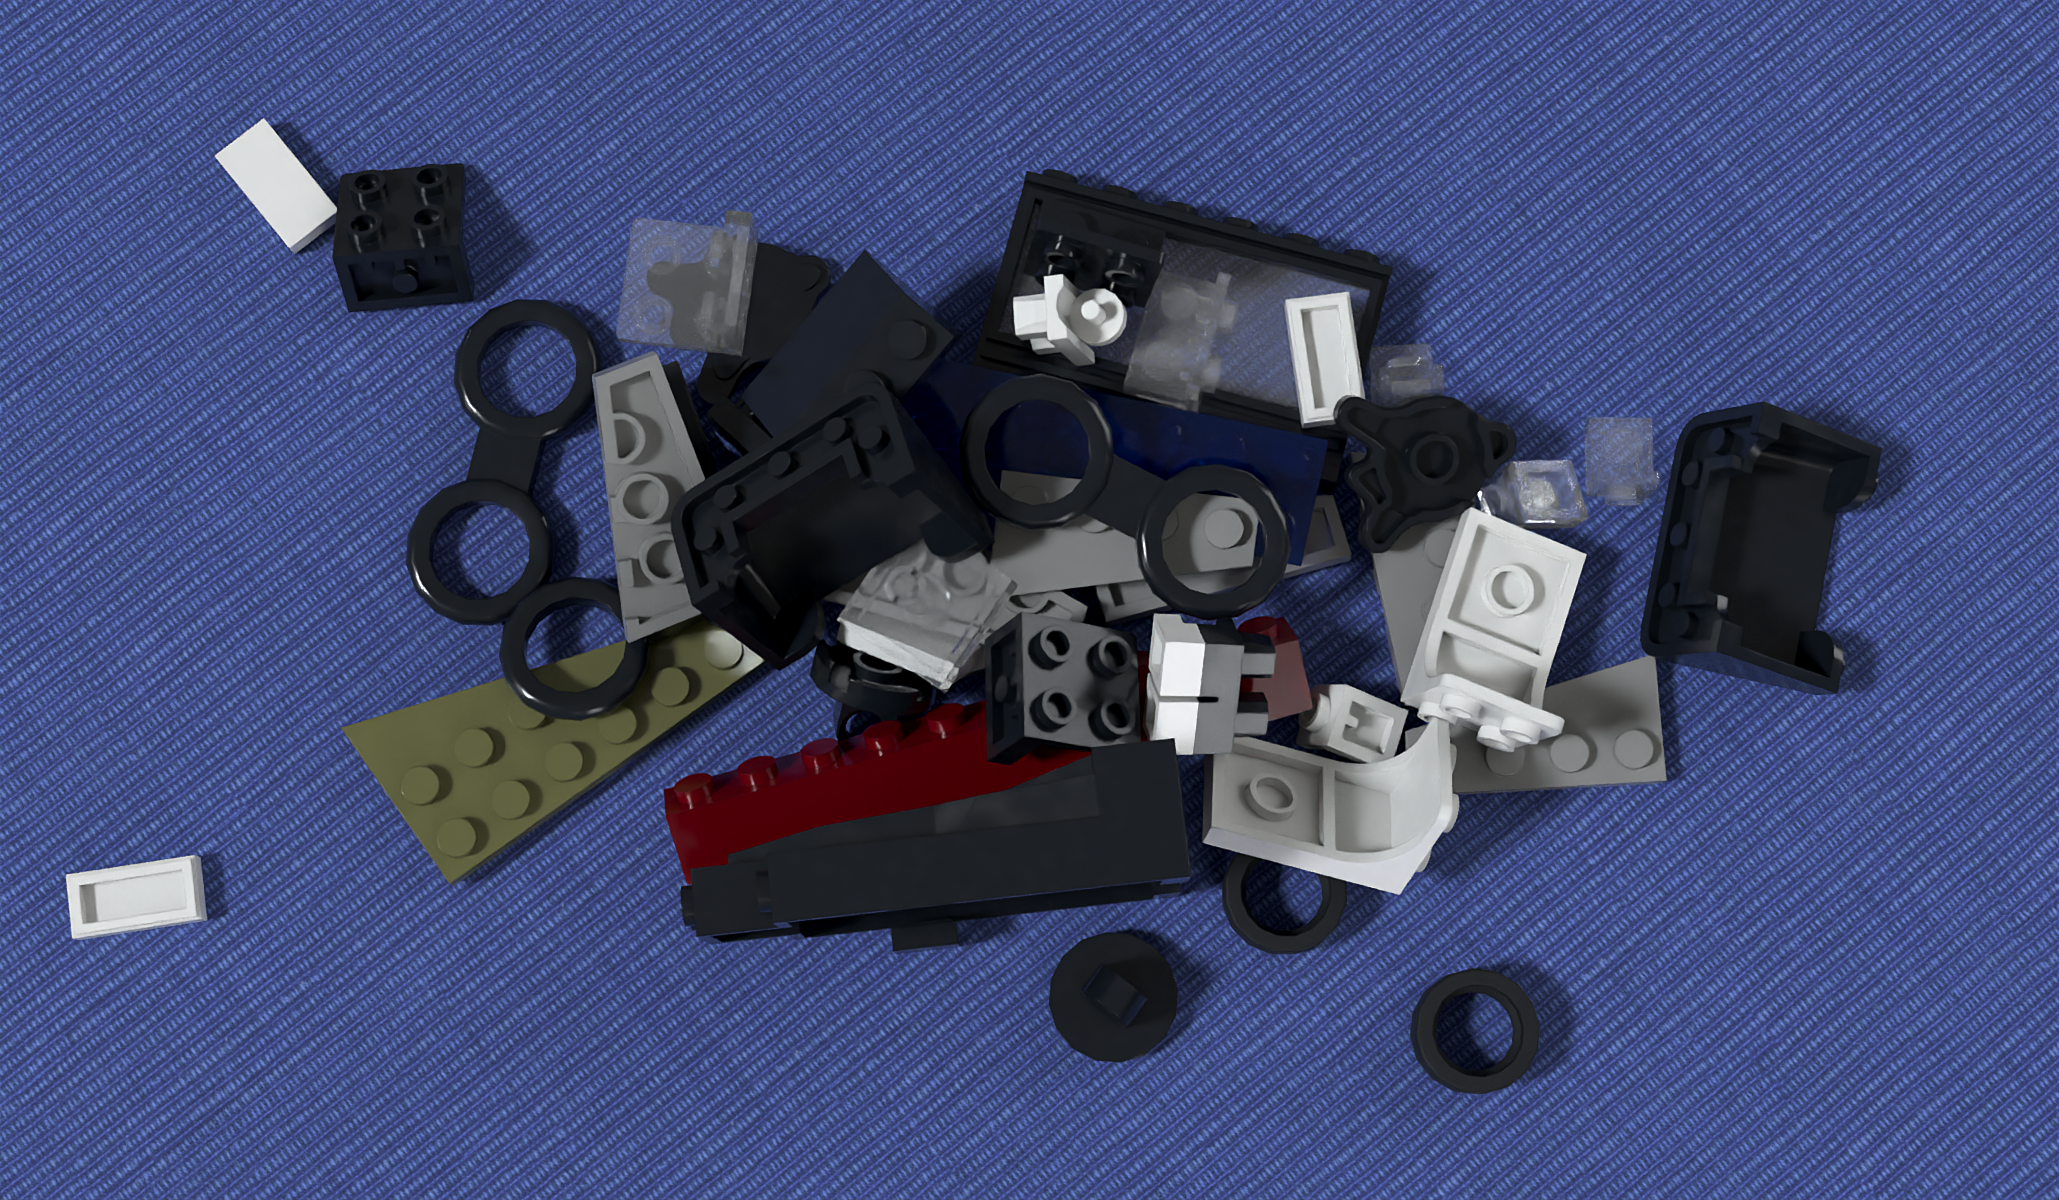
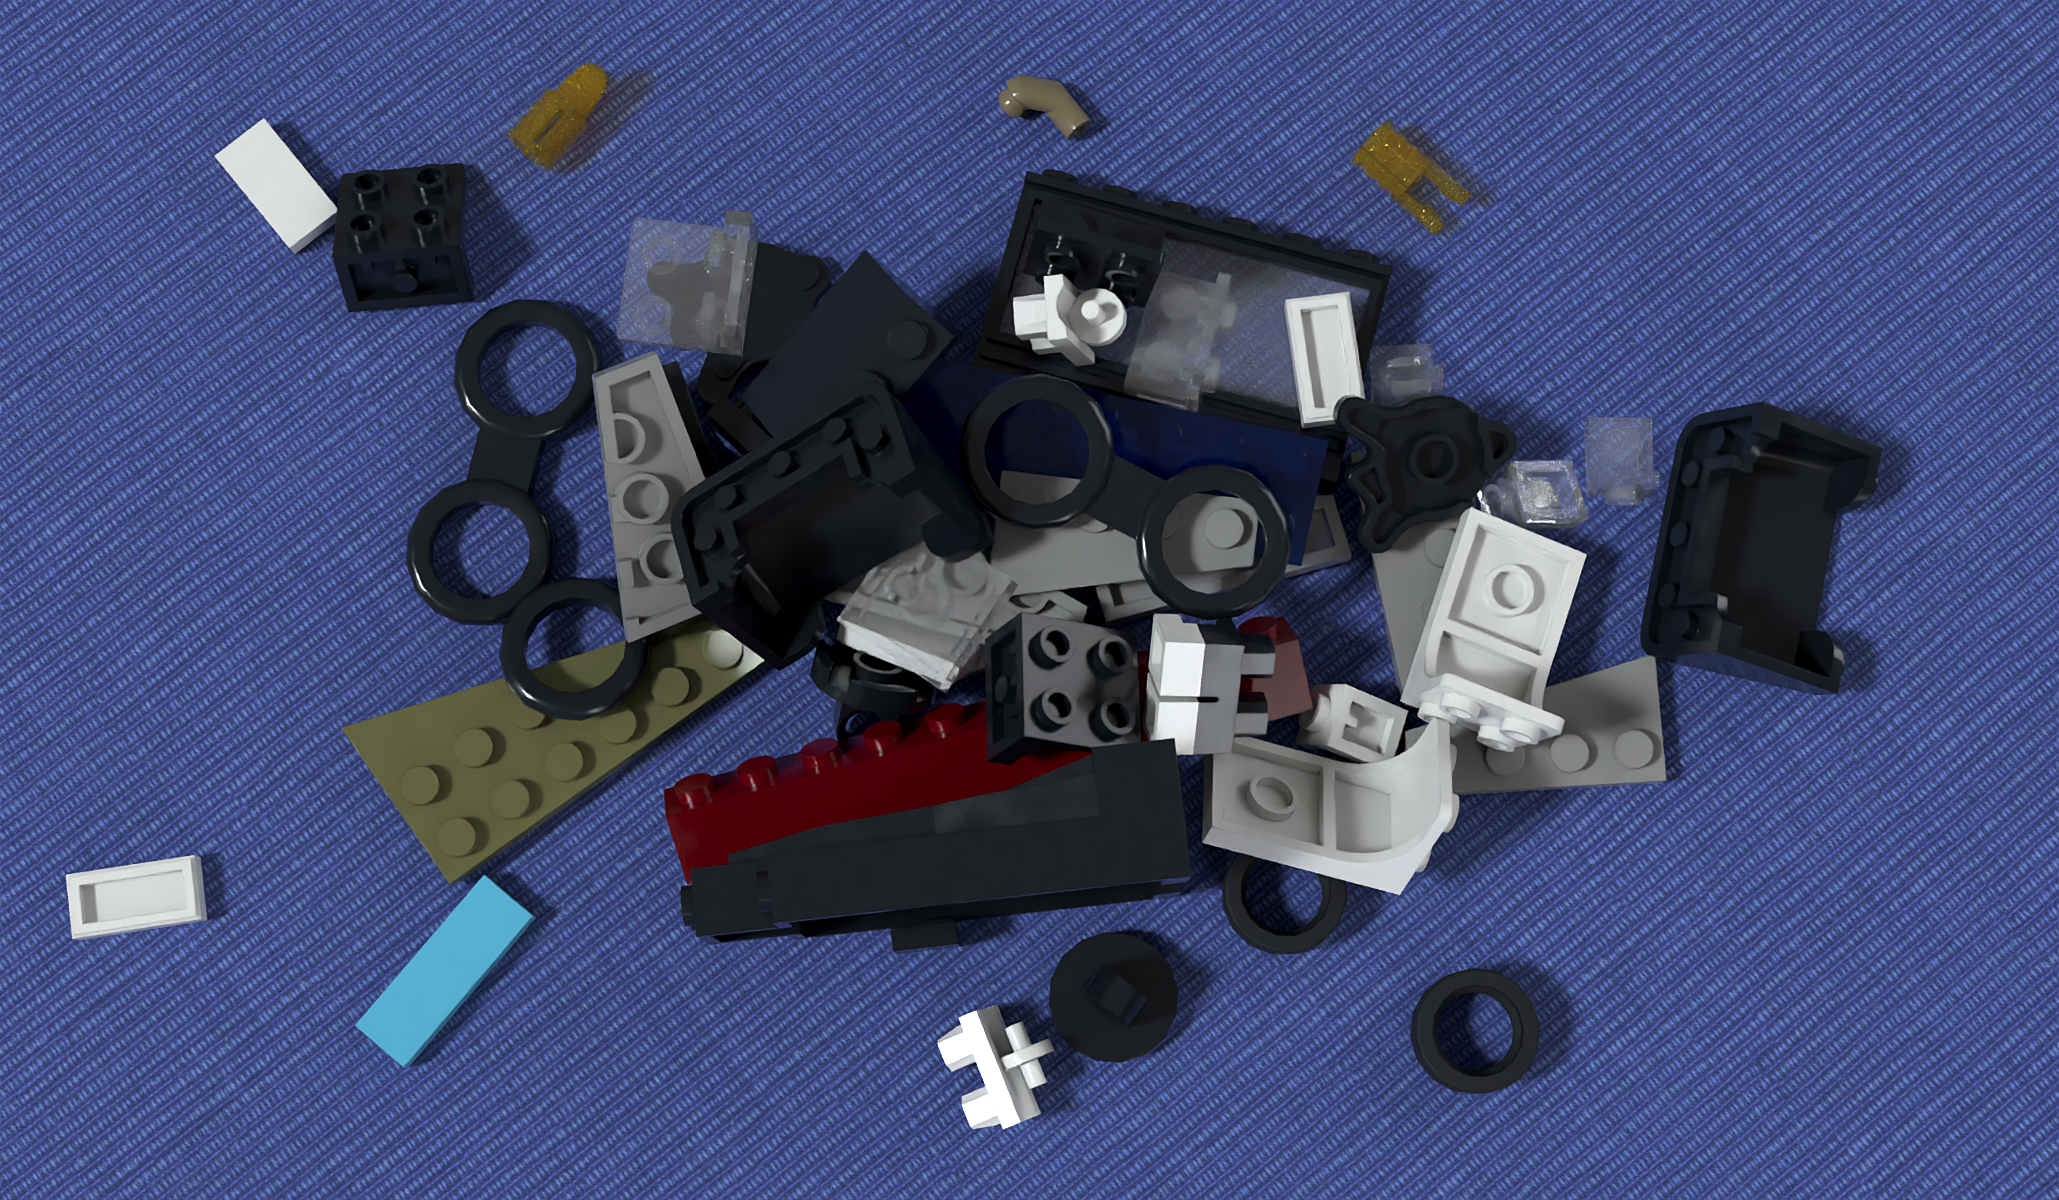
(445, 971): none -> medium azure tile
(570, 102): none -> clear yellow hinge
(1005, 1063): none -> white hips
(1047, 96): none -> dark tan arm
(1400, 167): none -> clear yellow hinge

